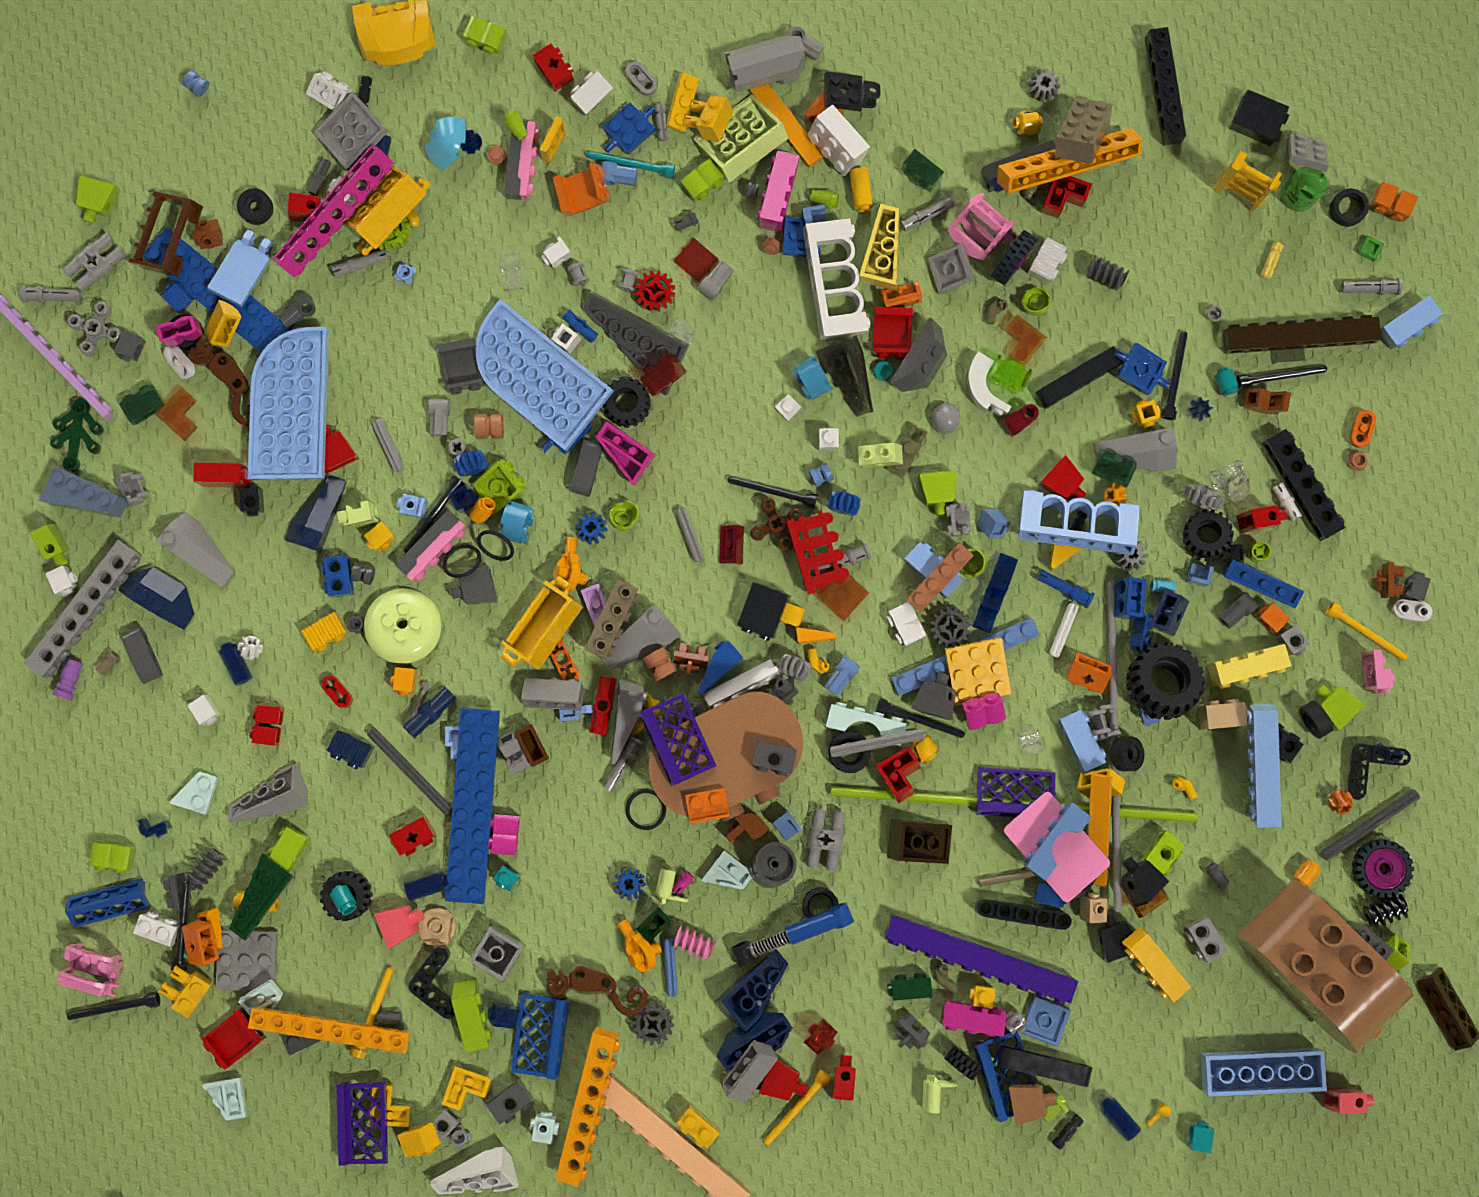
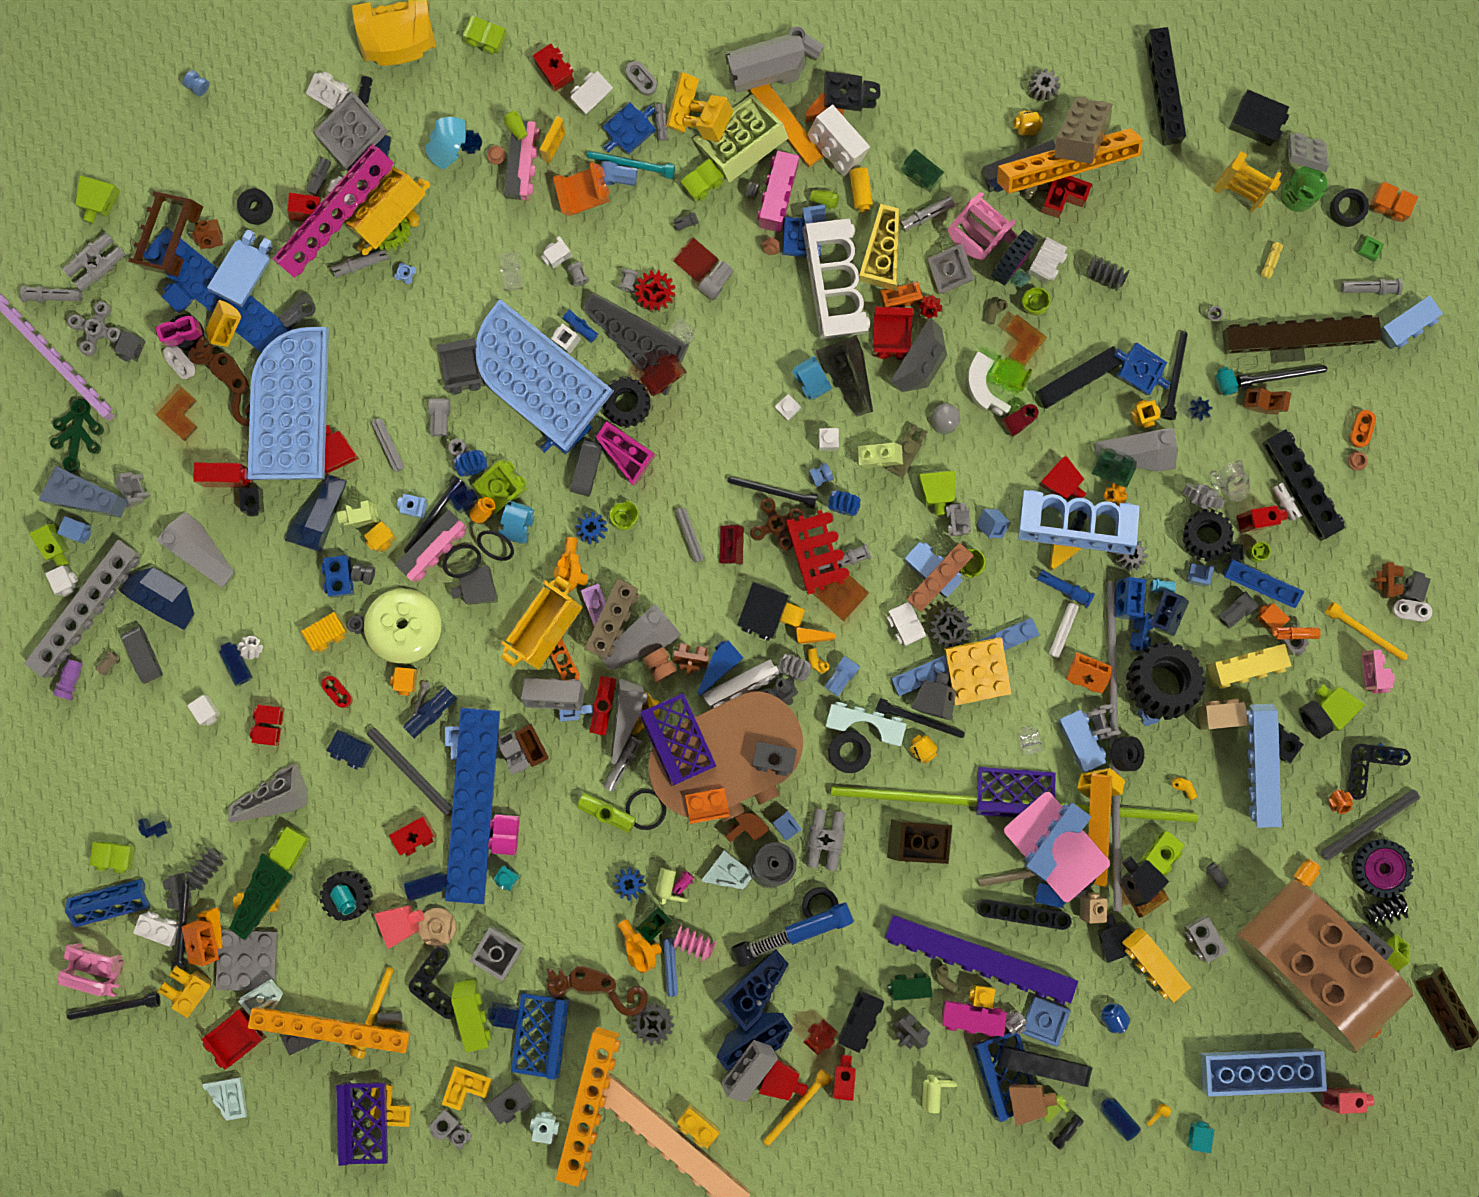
(75, 530): none -> medium blue brick
(142, 404): clear green brick -> none
(197, 793): light aqua wing -> none
(419, 1140): yellow brick -> none
(487, 1170): white wedge -> none
(488, 426): nougat wheel -> none
(617, 818): none -> lime piece
(696, 708): dark grey gear -> none
(860, 1020): none -> black wedge
(878, 742): light grey axle -> none
(883, 370): teal tile -> none
(896, 769): red brick -> none
(930, 306): none -> red gear
(963, 1063): black tyre -> none
(983, 711): dark pink brick -> none
(995, 593): clear blue slope -> none
(1021, 279): none -> clear light blue plate
(1115, 1018): none -> blue head
(1297, 633): none -> orange piece

